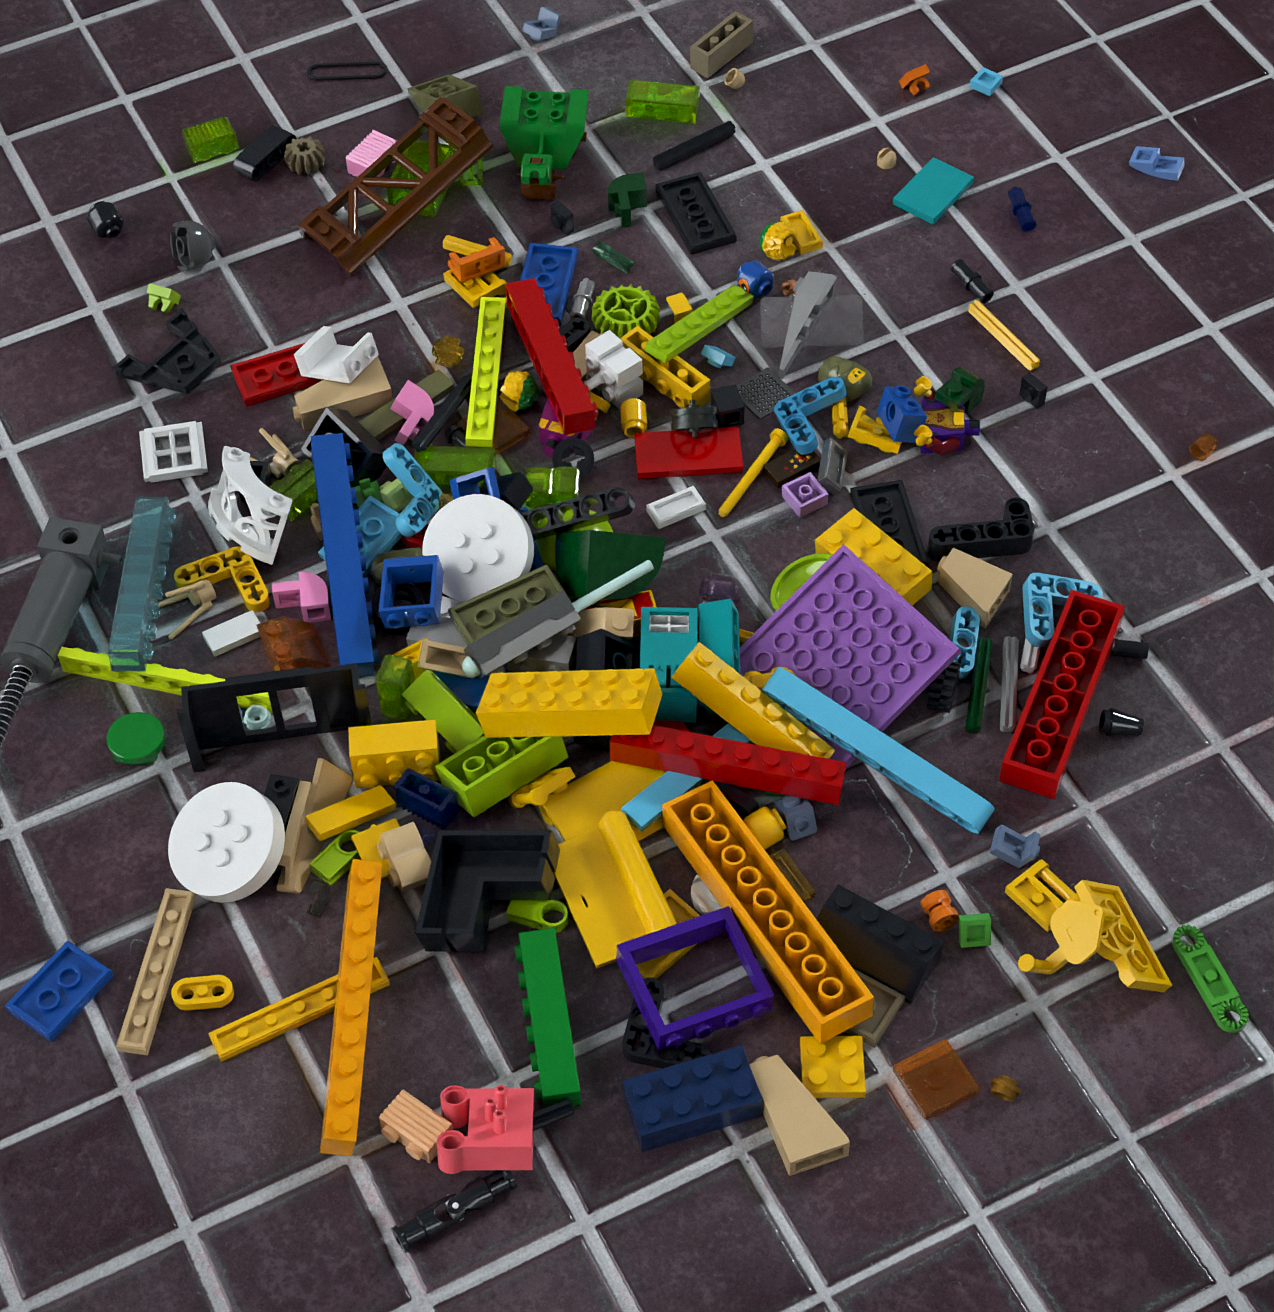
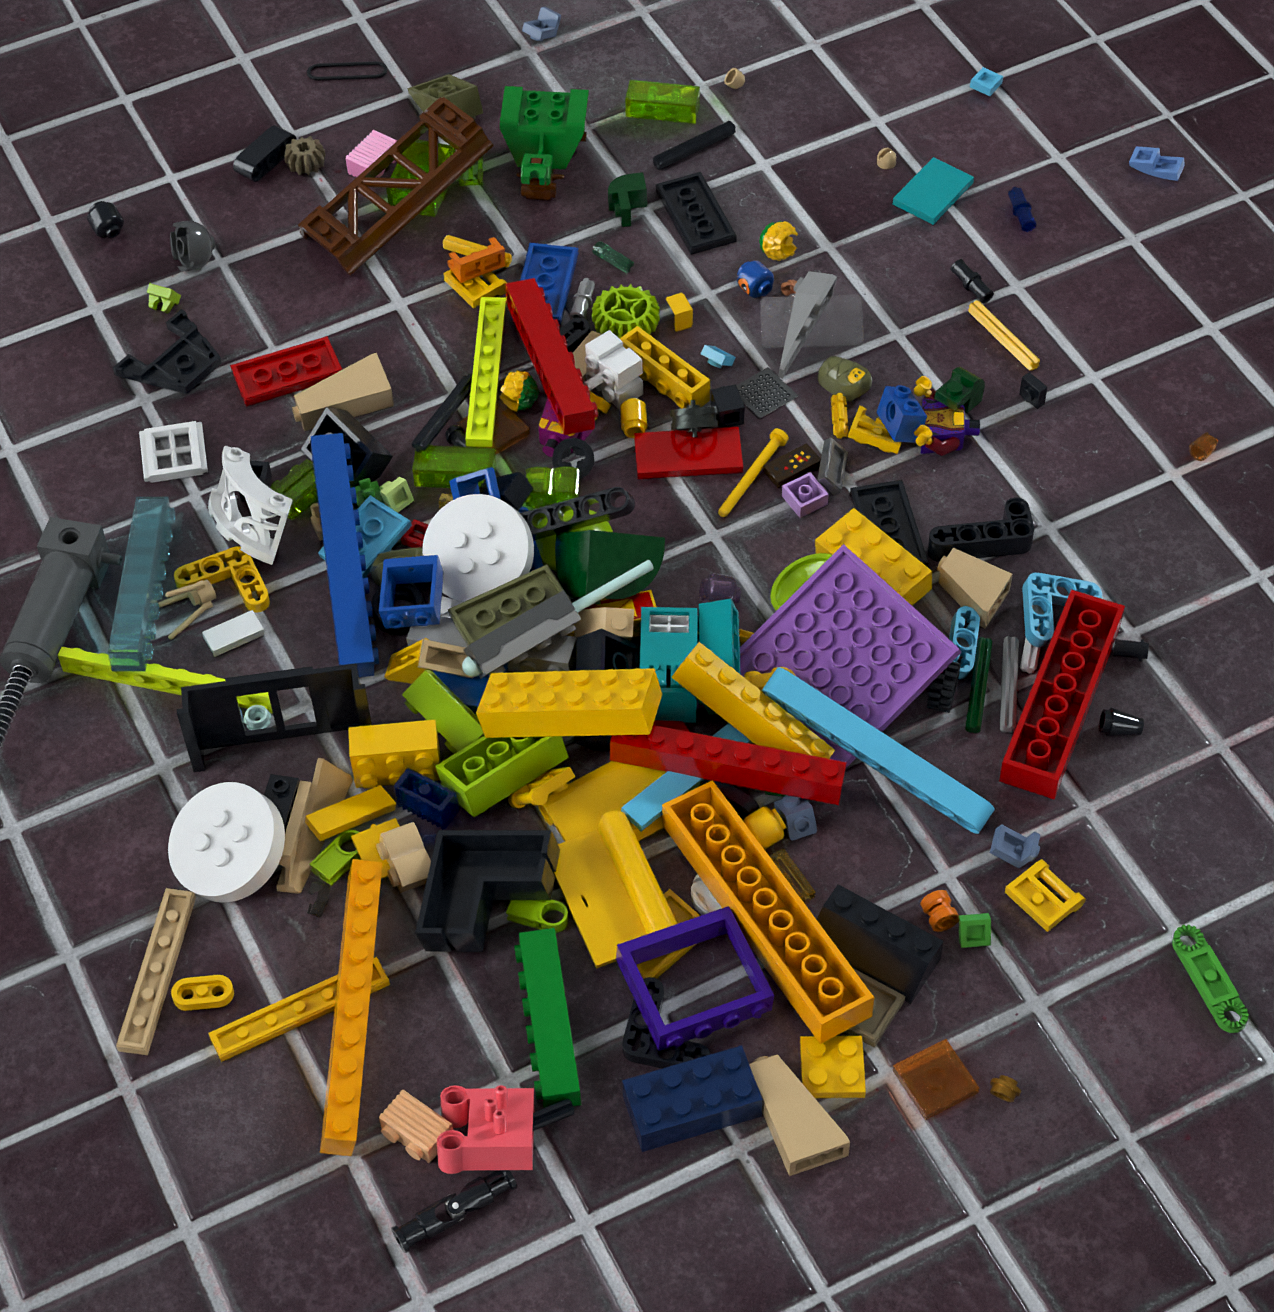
(59, 991): blue tile -> none
(136, 738): green tile -> none
(210, 139): clear neon green brick -> none
(283, 459): tan plant -> none
(291, 644): clear orange slope -> none
(308, 593): bright pink brick -> none
(330, 361): white panel -> none
(385, 420): olive tile -> none
(391, 682): clear neon green brick -> none
(403, 464): medium azure beam -> none
(415, 407): bright pink brick -> none
(447, 351): clear yellow gear -> none
(561, 218): black plate -> none
(676, 507): white tile -> none
(698, 323): lime plate -> none
(721, 44): dark tan brick -> none
(807, 238): yellow tile -> none
(832, 390): dark azure beam -> none
(915, 77): orange tile -> none
(1102, 925): yellow plate -> none

